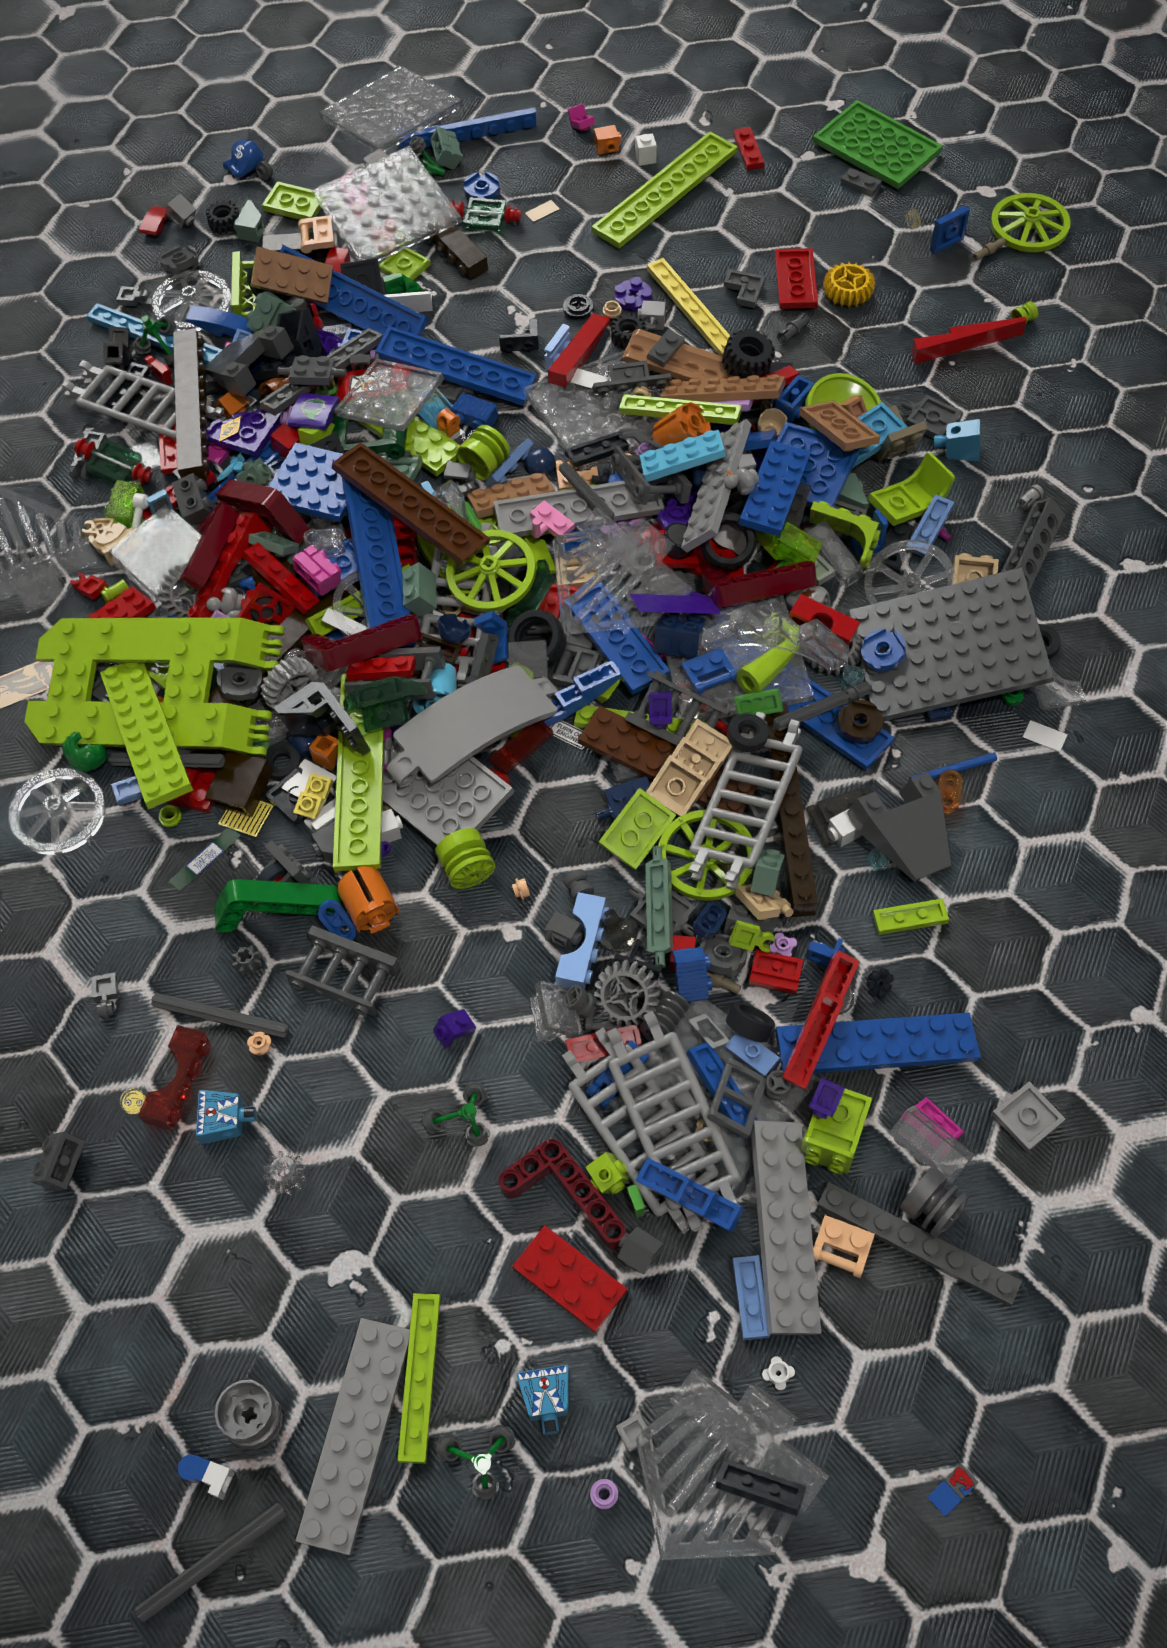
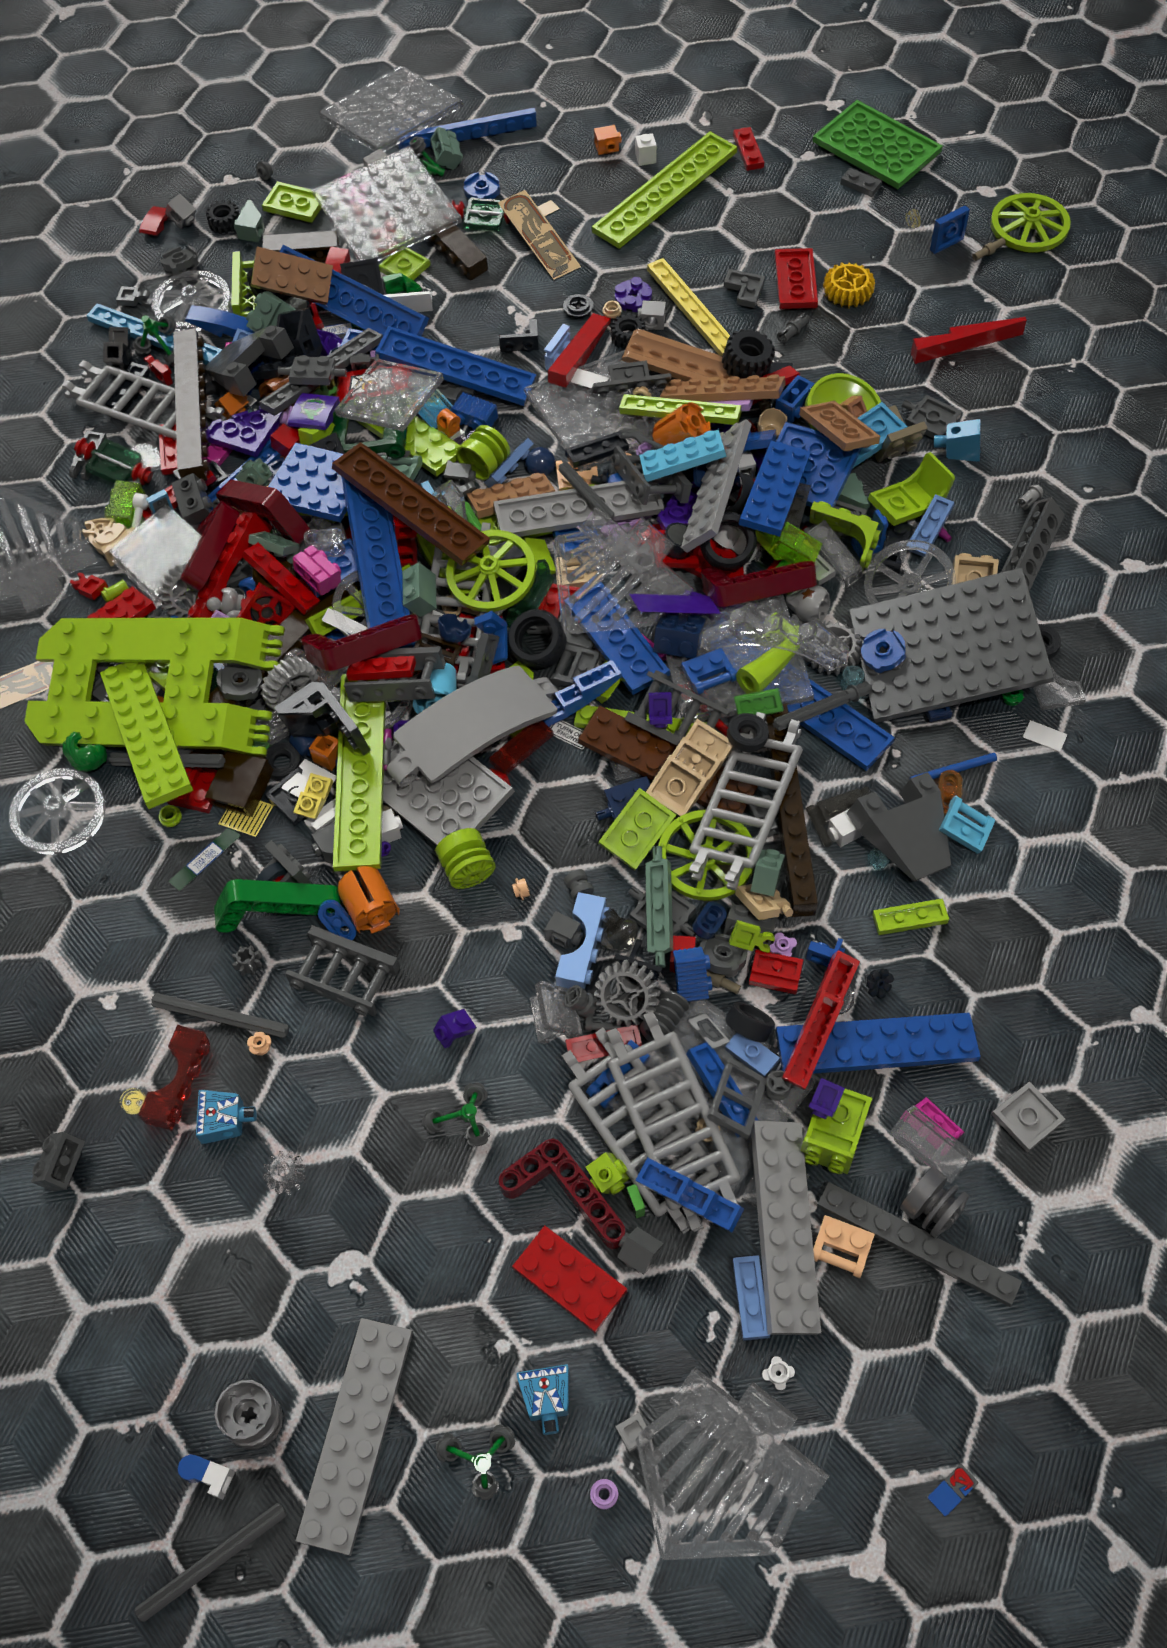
(105, 988): dark grey plate -> none
(127, 790): medium blue plate -> none
(230, 428): yellow sticker -> none
(236, 463): medium azure piece -> none
(244, 158): blue piece -> none
(322, 233): light nougat plate -> none
(383, 702): clear green plate -> none
(419, 1379): lime plate -> none
(530, 657): clear piece -> none
(539, 234): none -> sticker
(549, 519): bright pink plate -> none
(579, 118): dark pink bracket -> none
(665, 348): dark grey plate -> none
(742, 479): light grey animal -> none
(760, 1487): black plate -> none
(841, 625): red arch -> none
(860, 732): dark brown plate -> none
(963, 829): none -> medium azure plate
(1027, 310): lime wheel -> none

